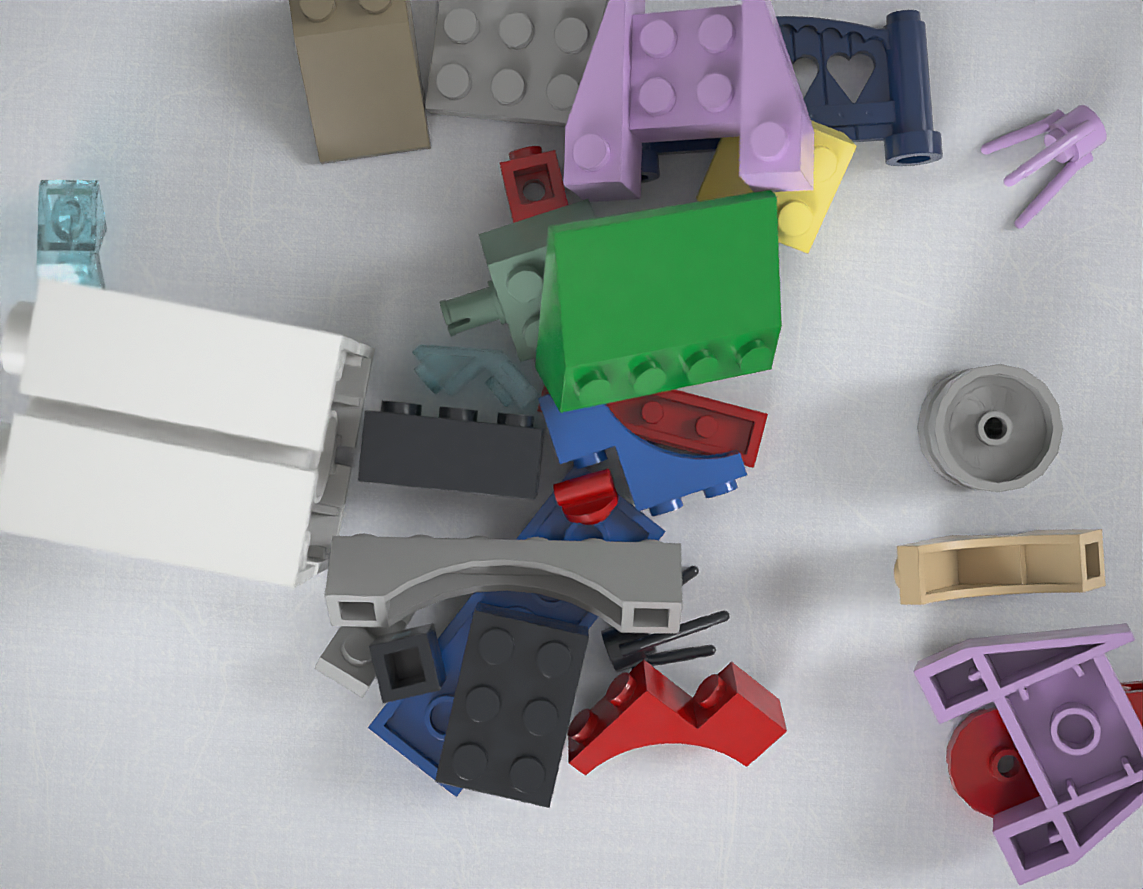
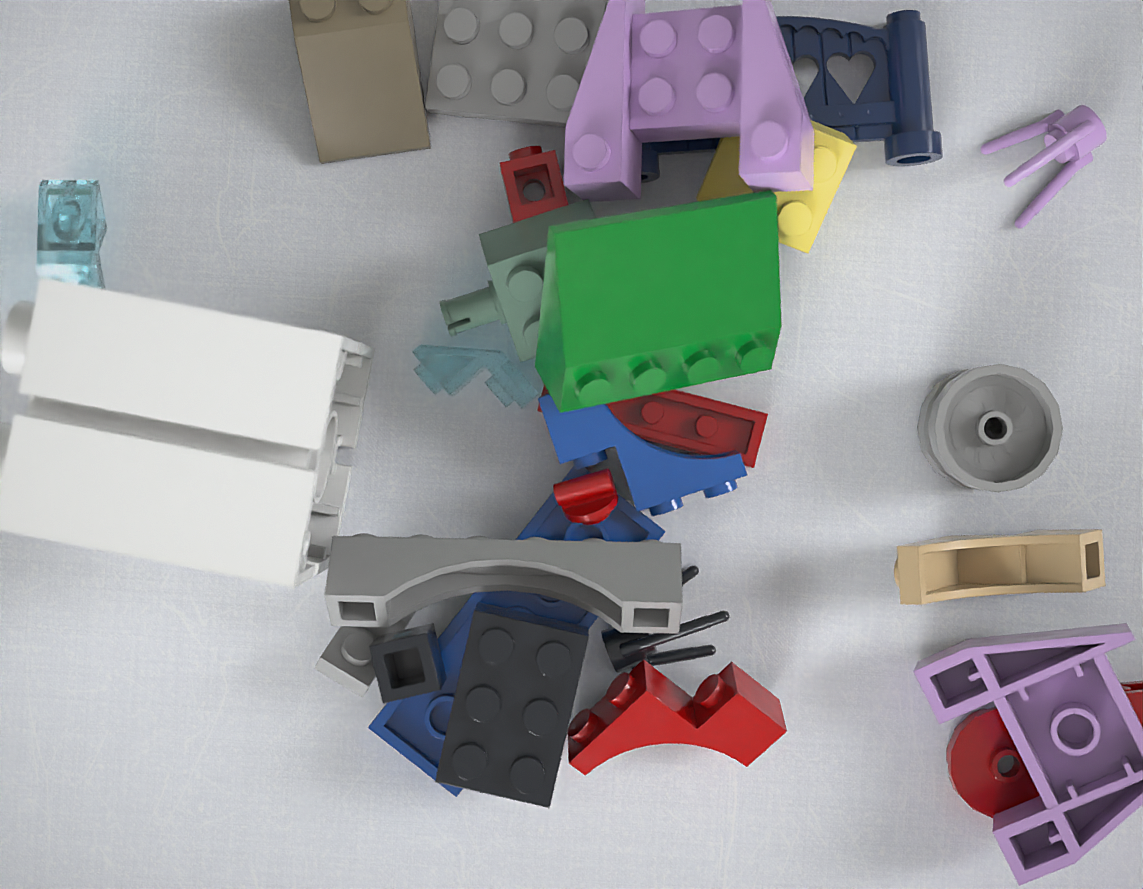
(451, 451): black brick -> none

